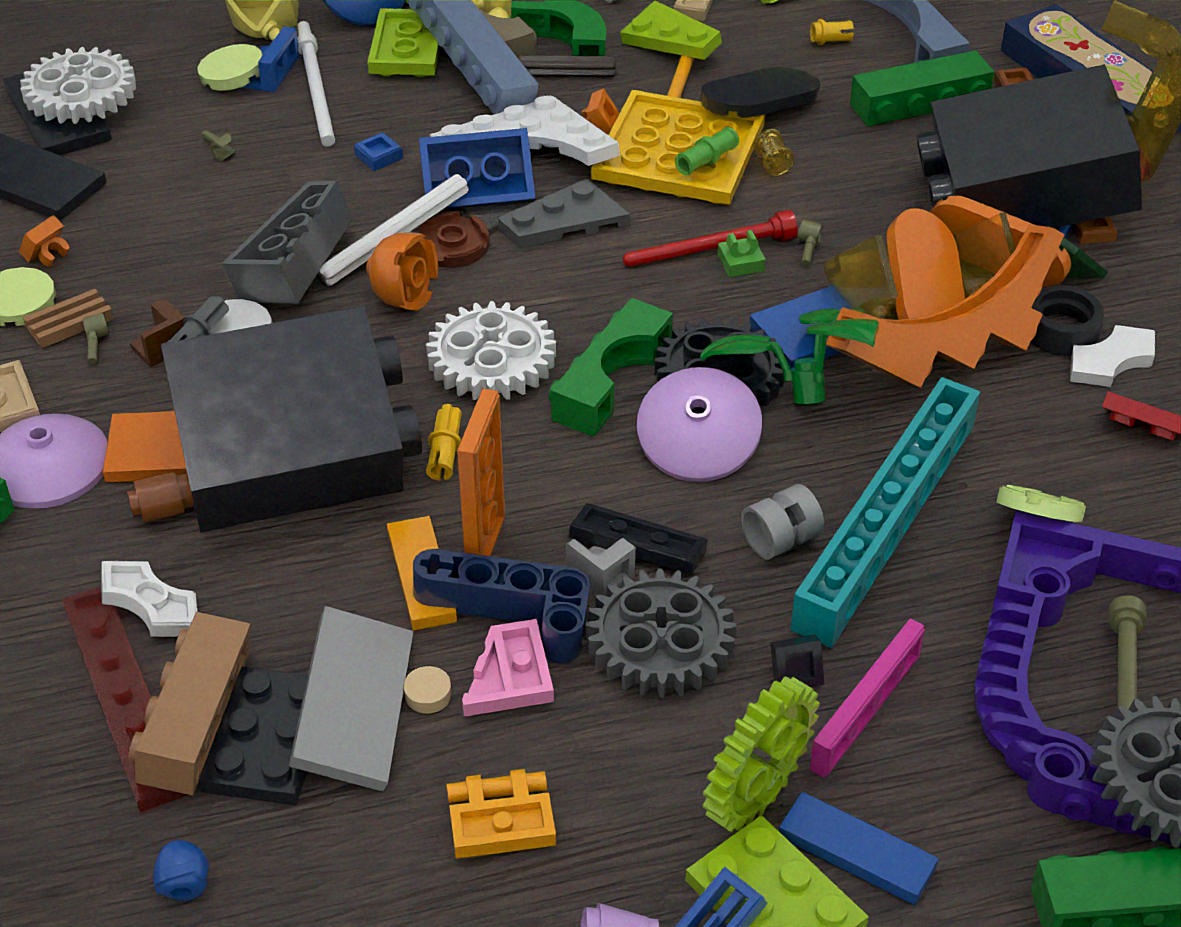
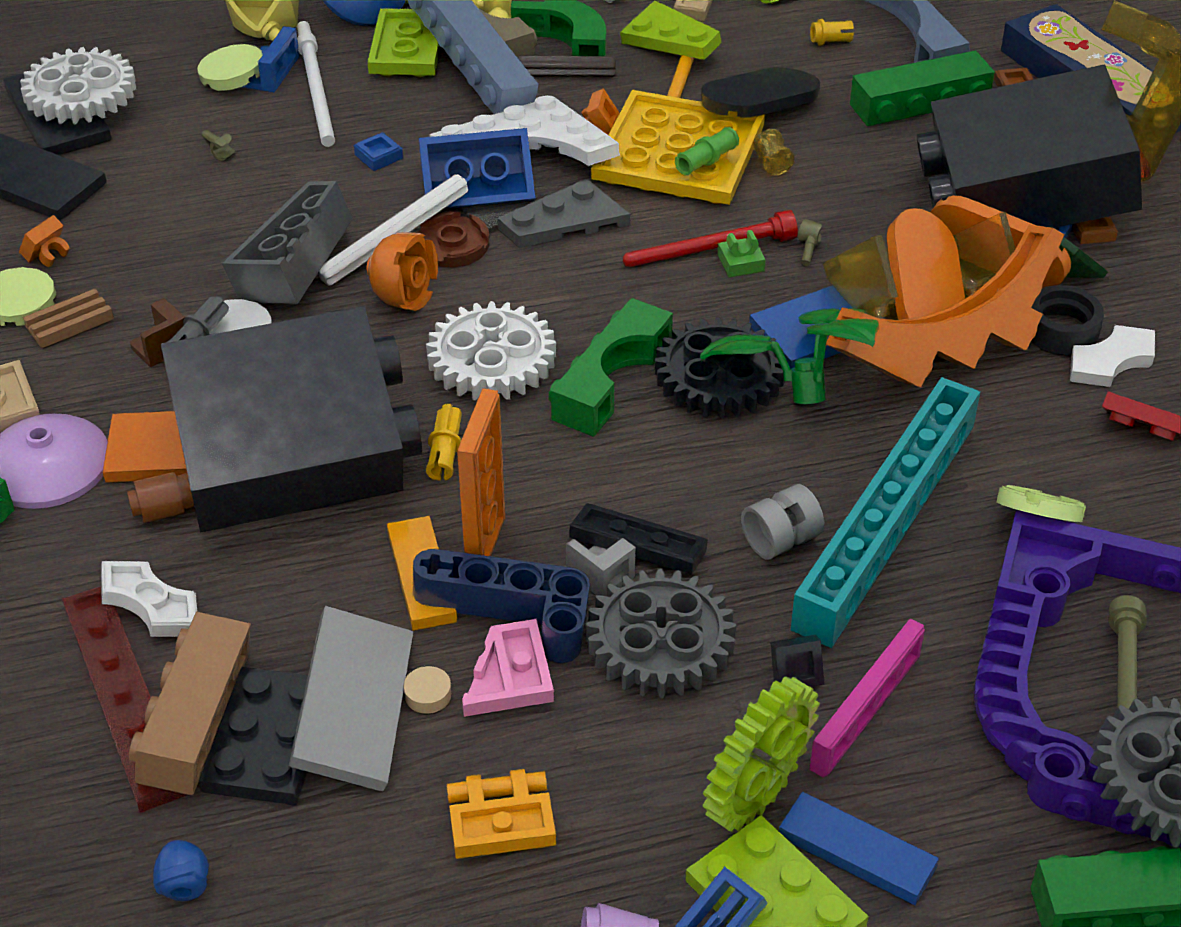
(95, 328): olive hand -> none
(701, 444): lavender dish -> none

